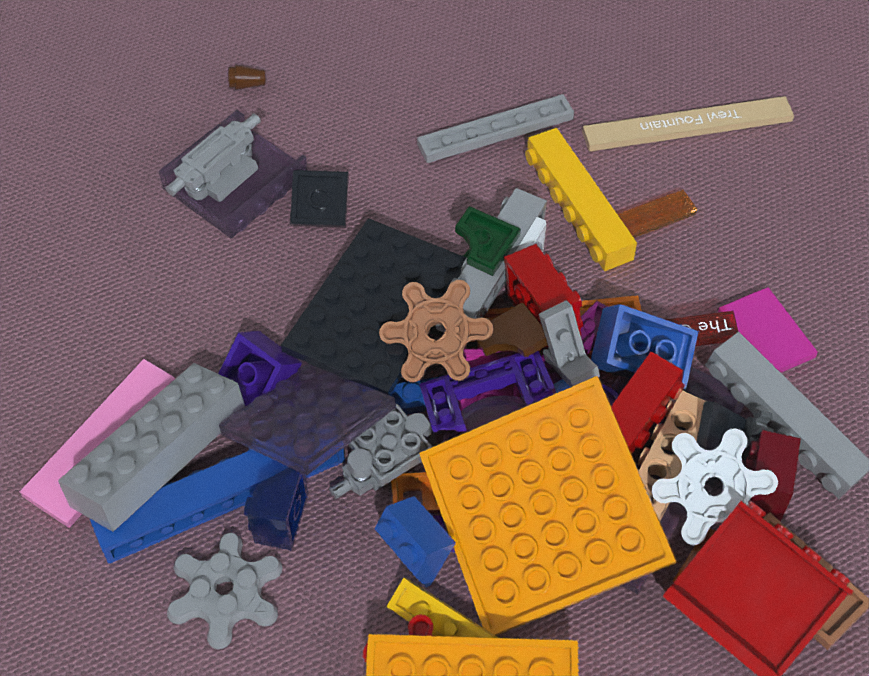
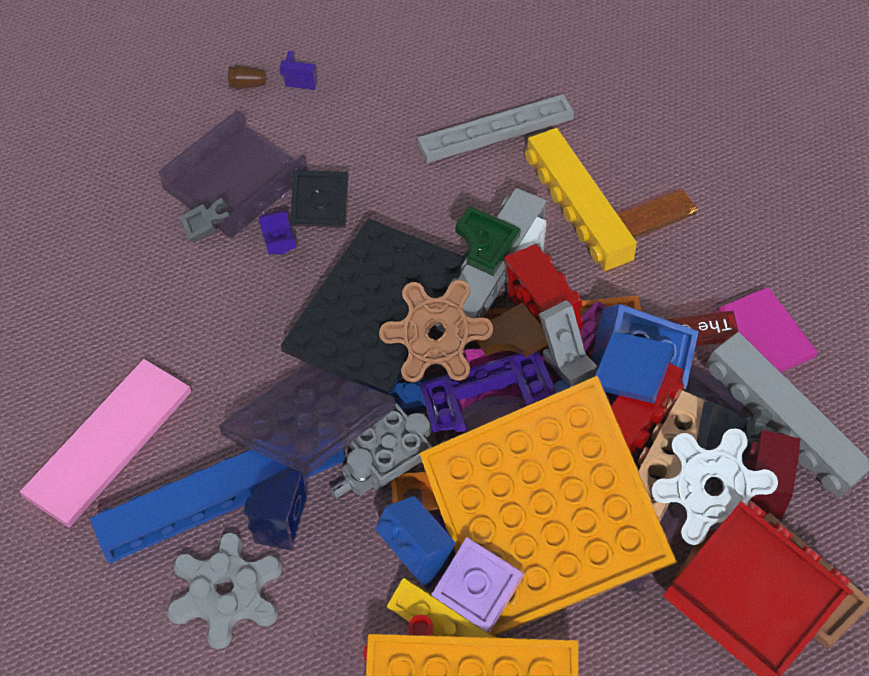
(151, 446): light grey brick -> none
(201, 220): none -> dark grey plate
(218, 162): light grey piece -> none
(257, 364): dark purple slope -> none
(277, 233): none -> dark purple bracket
(298, 74): none -> dark purple bracket
(478, 584): none -> lavender plate
(634, 366): none -> blue tile
(687, 123): tan tile -> none

